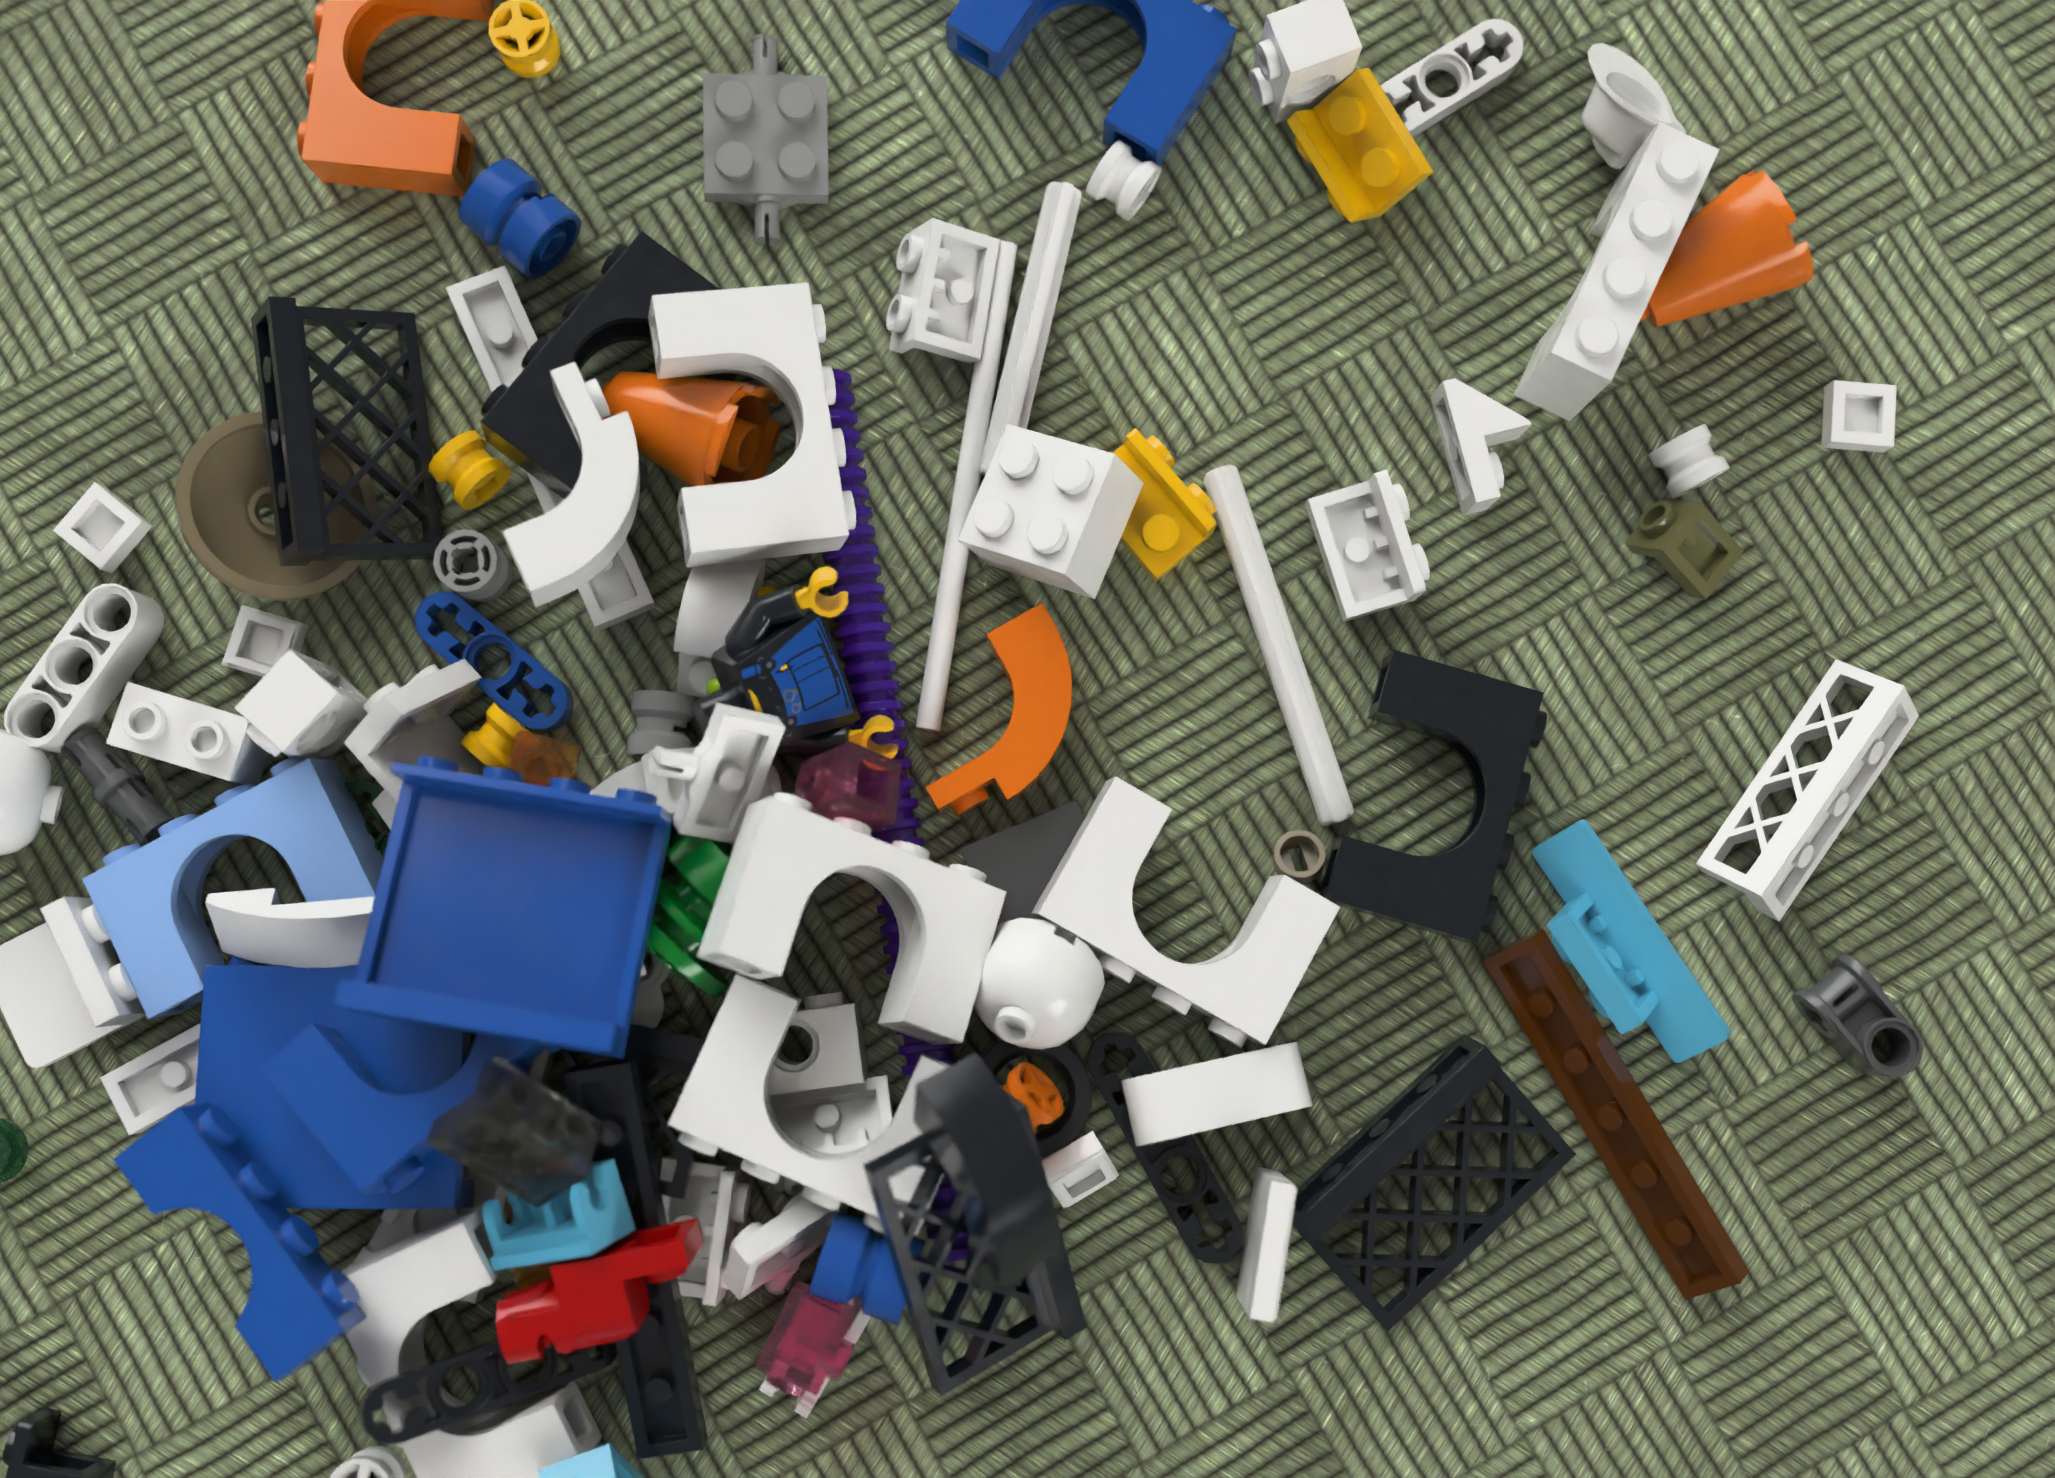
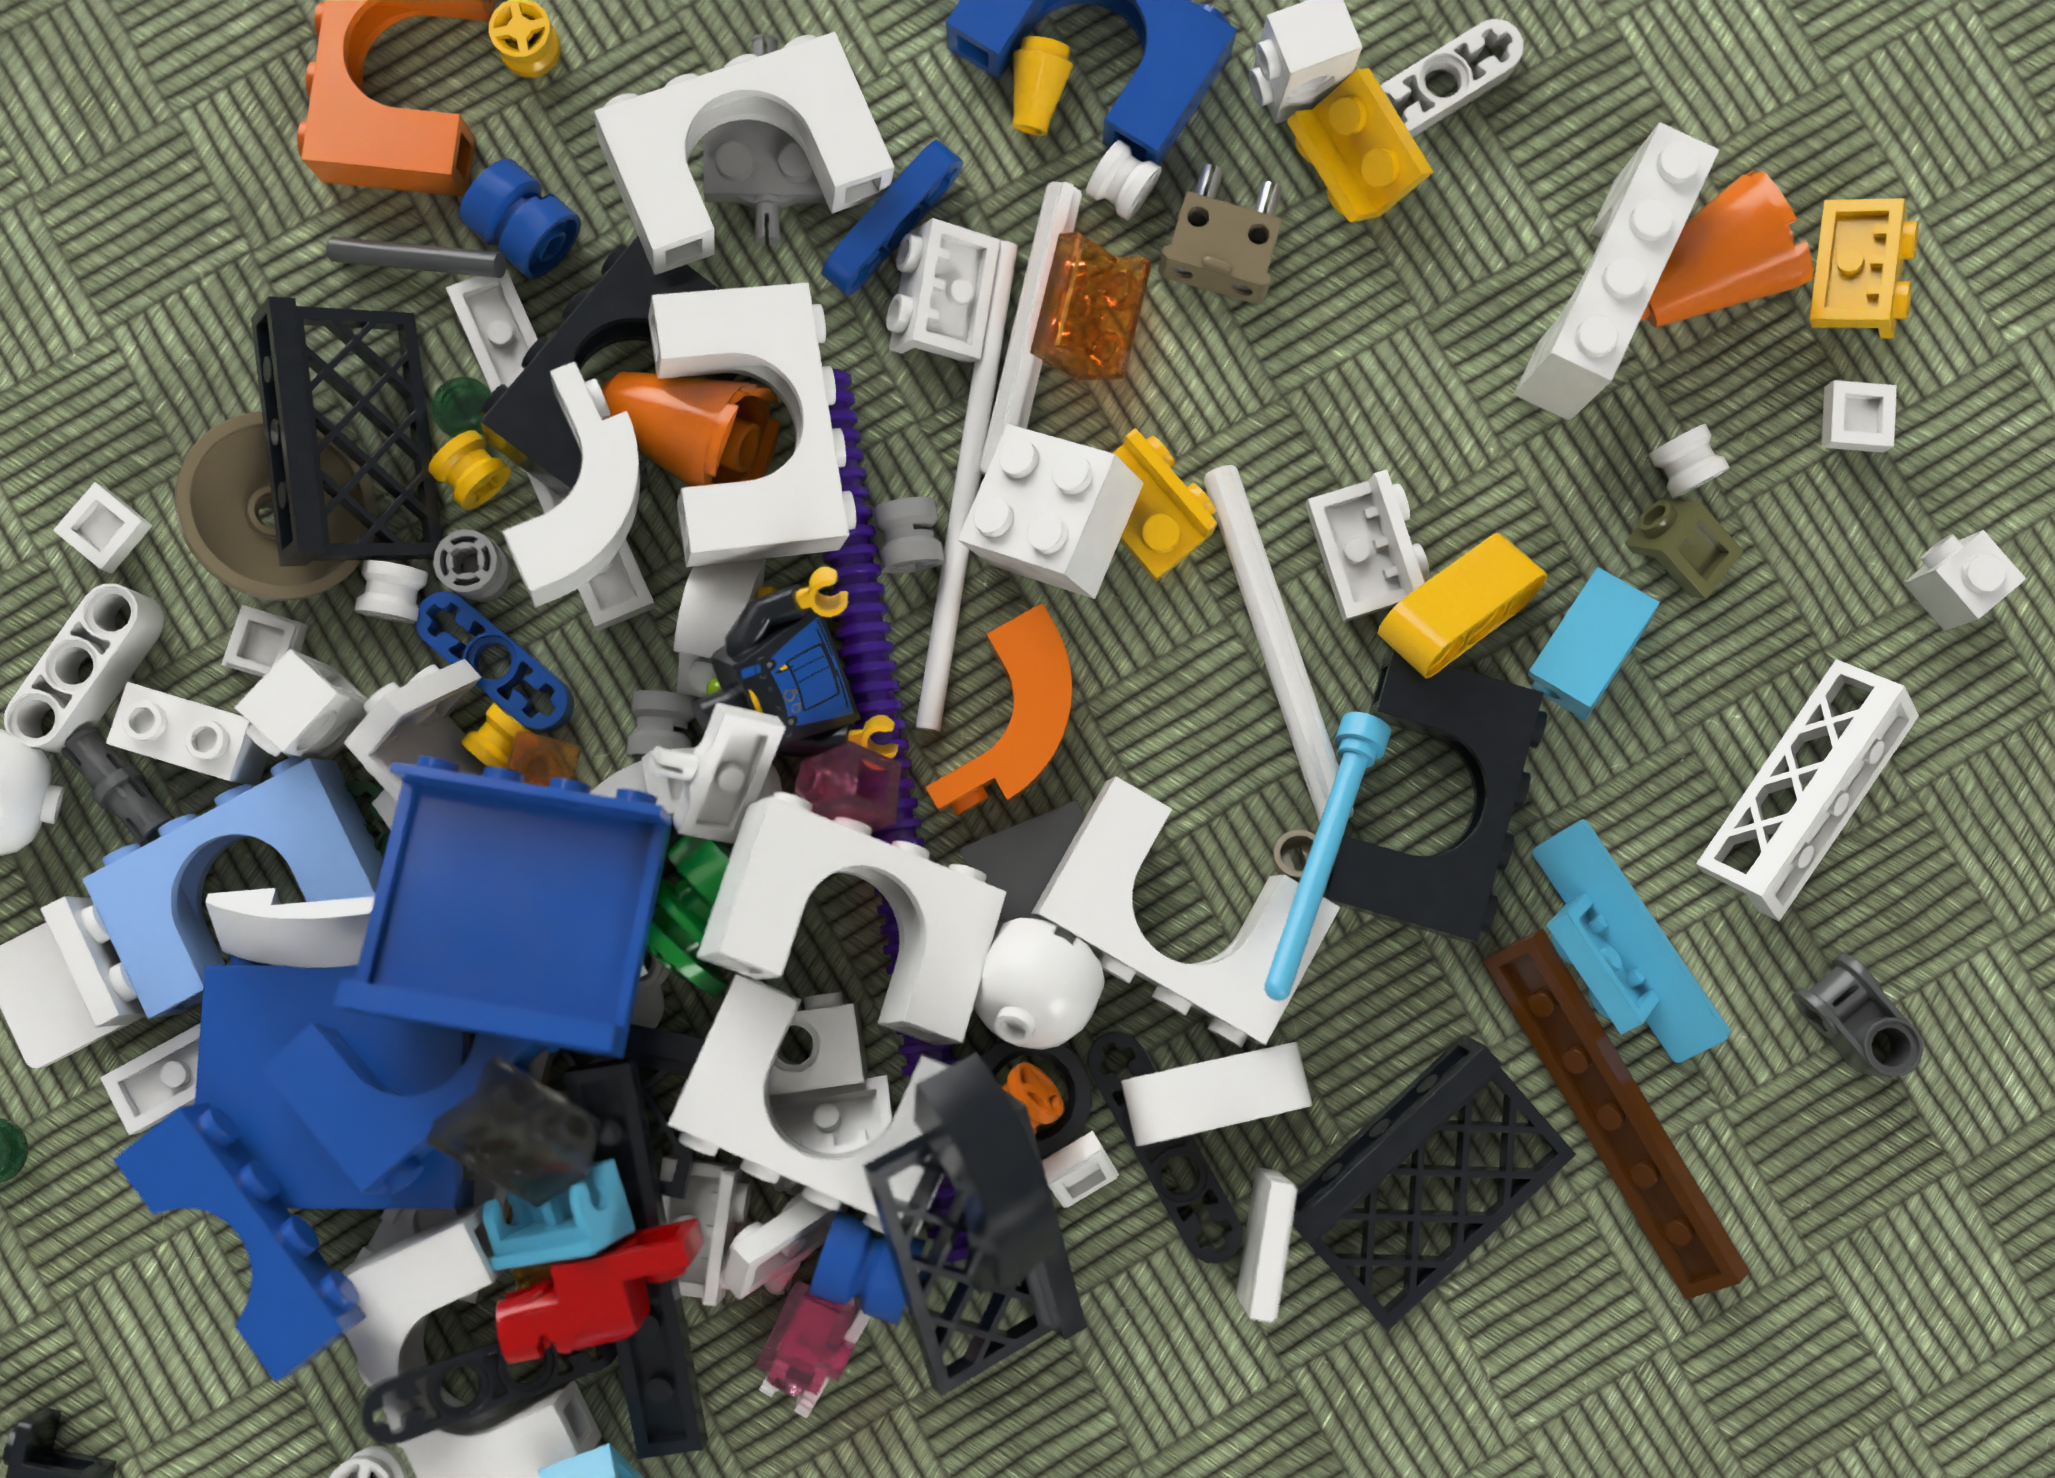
(390, 591): none -> white wheel
(416, 257): none -> dark grey bar
(458, 405): none -> clear green plate
(798, 89): none -> white arch
(892, 217): none -> blue beam
(908, 535): none -> light grey wheel
(1038, 82): none -> yellow cone
(1090, 309): none -> clear orange bracket
(1222, 243): none -> dark tan piece
(1359, 742): none -> medium azure piece
(1462, 604): none -> yellow beam
(1467, 426): white slope -> none
(1592, 643): none -> medium azure hinge
(1623, 105): white piece -> none
(1863, 265): none -> yellow bracket
(1963, 579): none -> white brick

